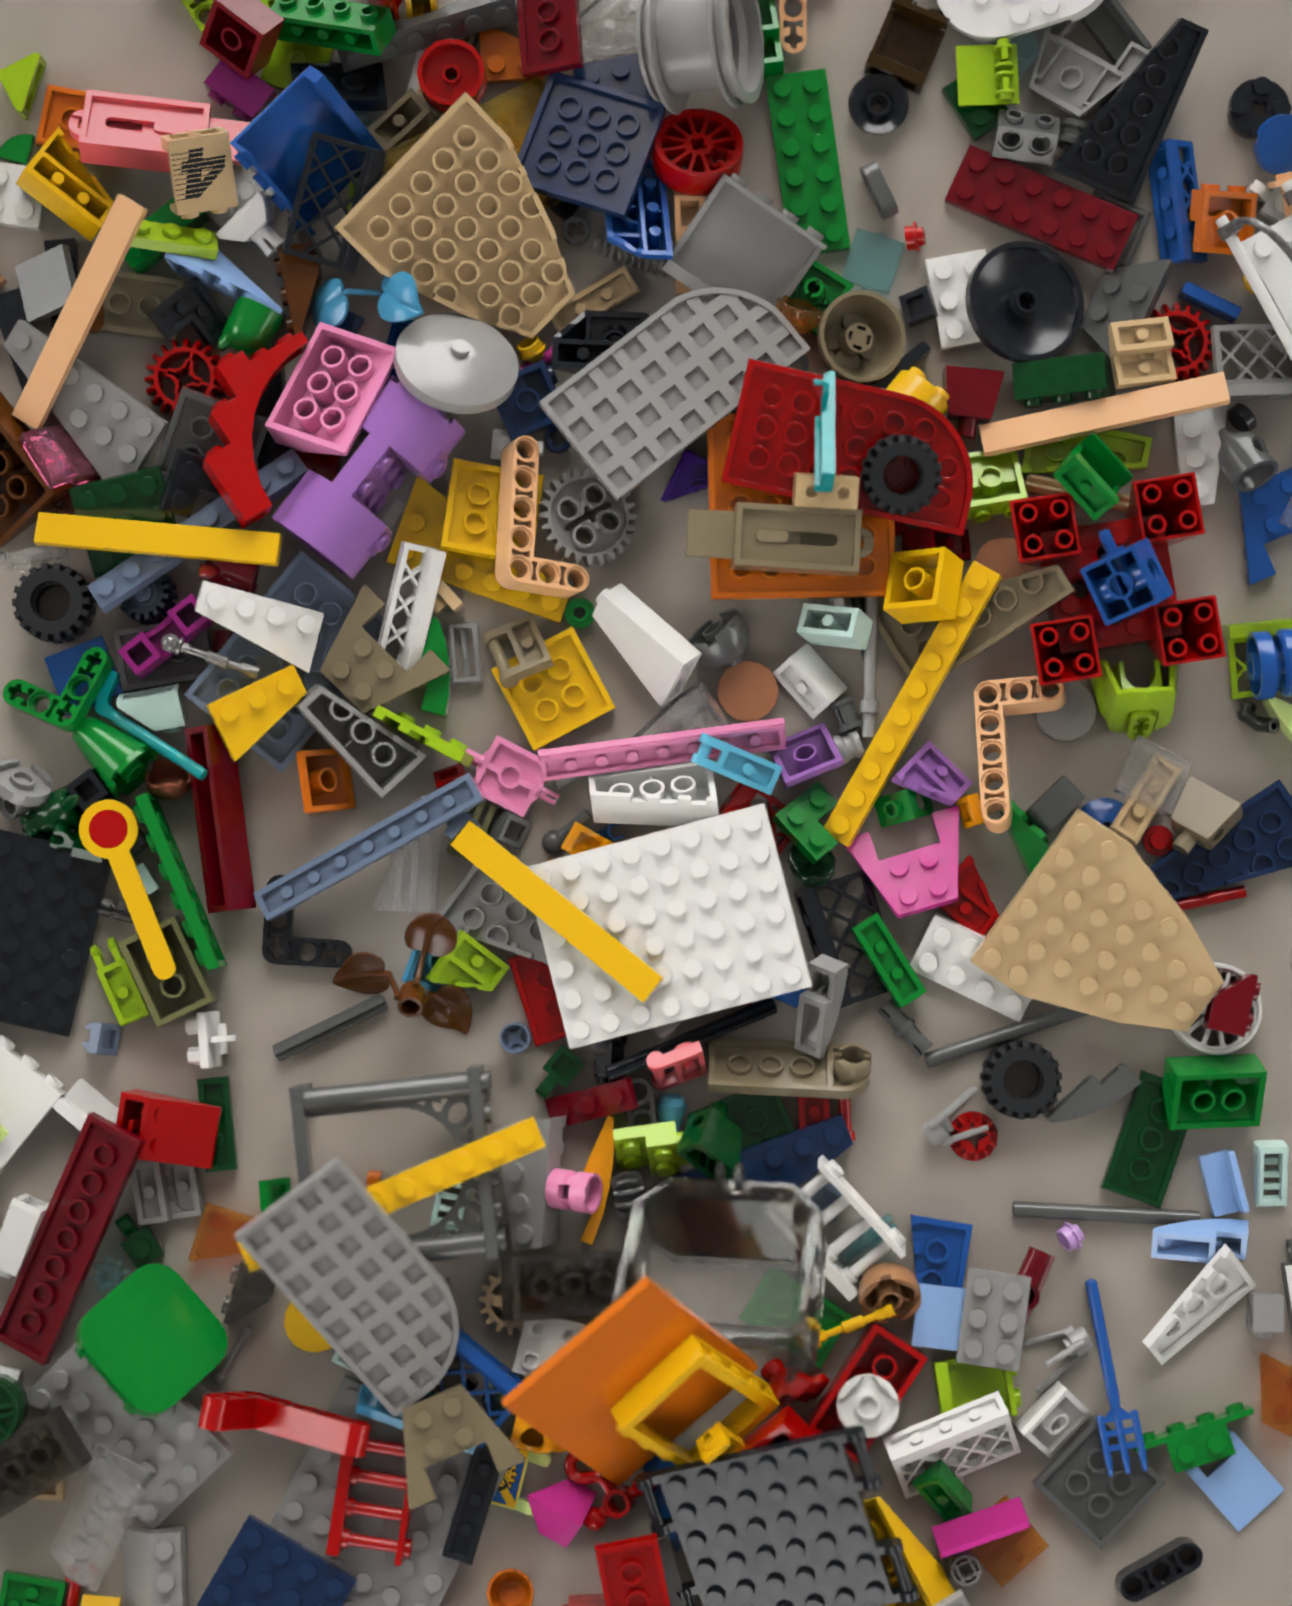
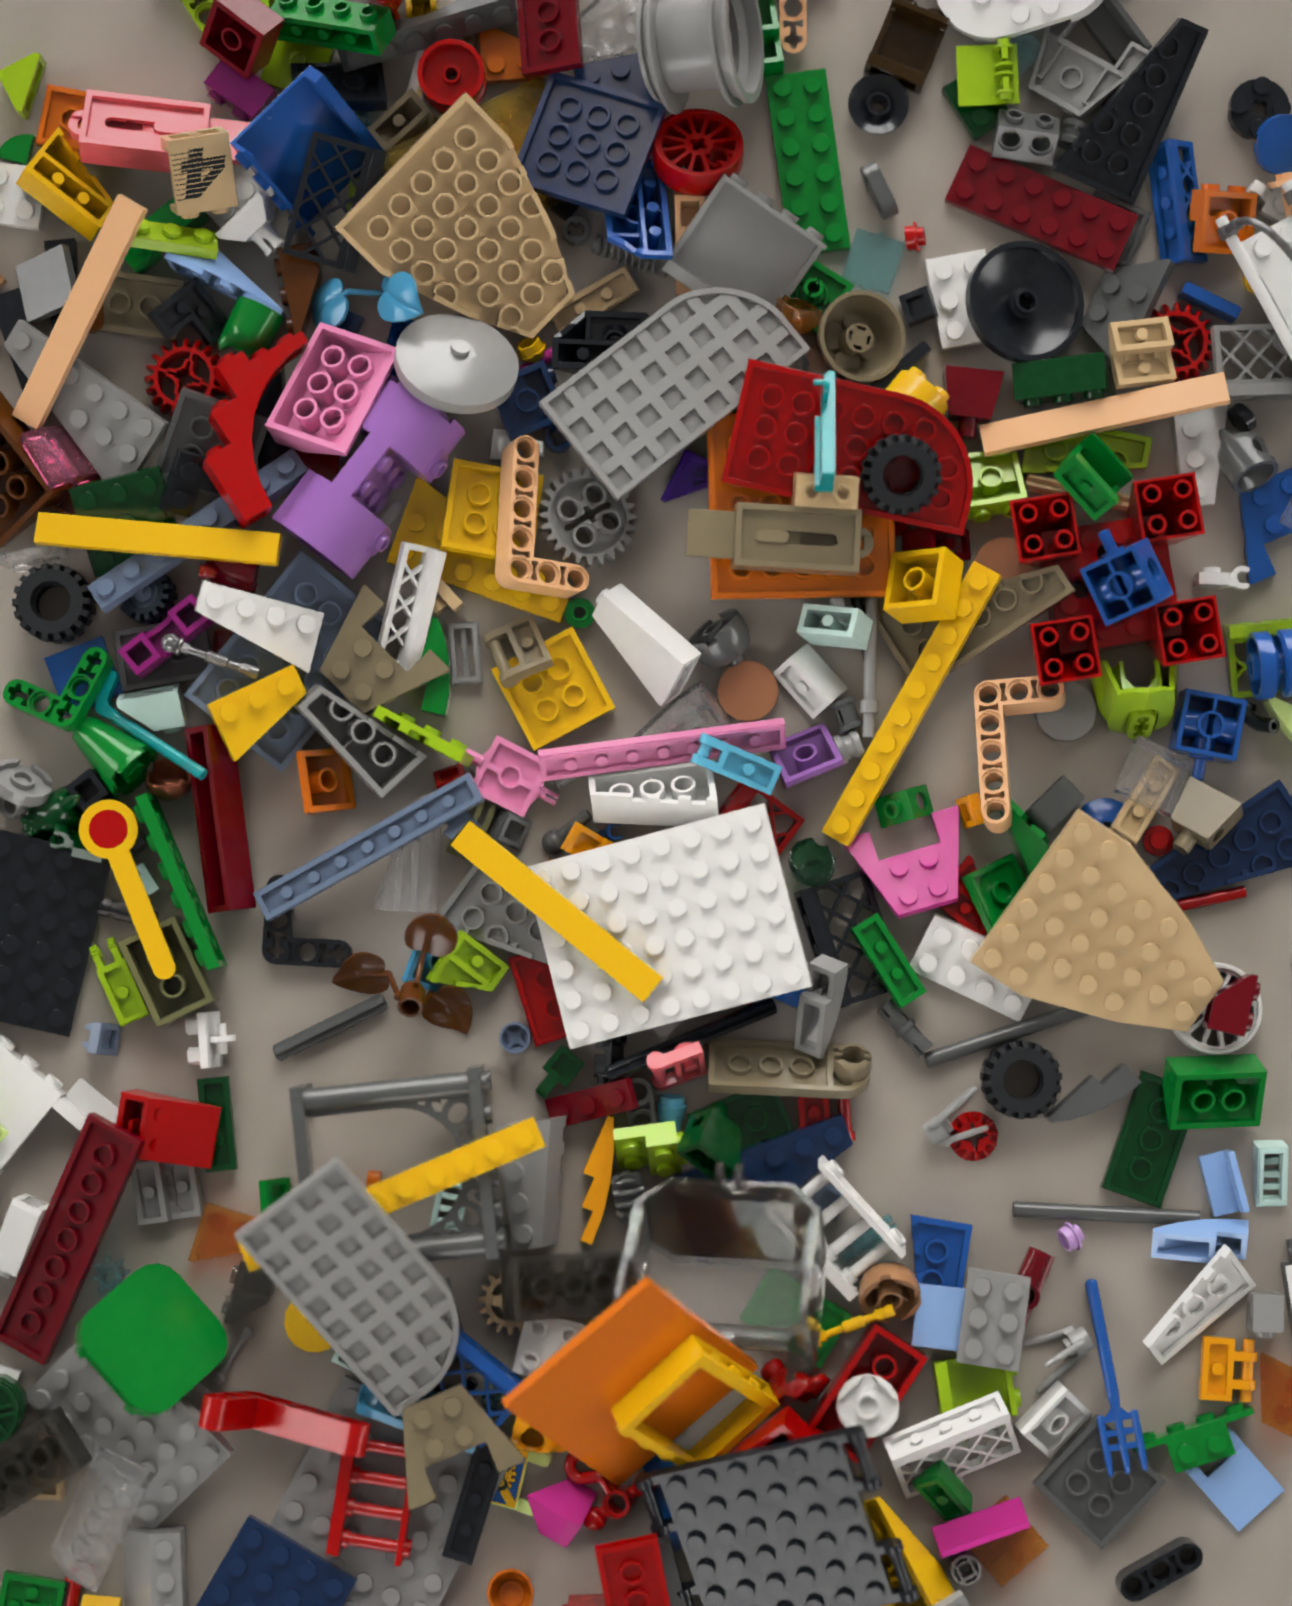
(141, 1244): dark green plate -> none
(573, 1190): bright pink wheel -> none
(717, 1442): yellow bracket -> none
(801, 822): green plate -> none
(933, 776): medium lavender wing -> none
(994, 888): none -> green tile
(1207, 728): none -> blue piece
(1213, 578): none -> white plate
(1218, 1367): none -> light orange plate

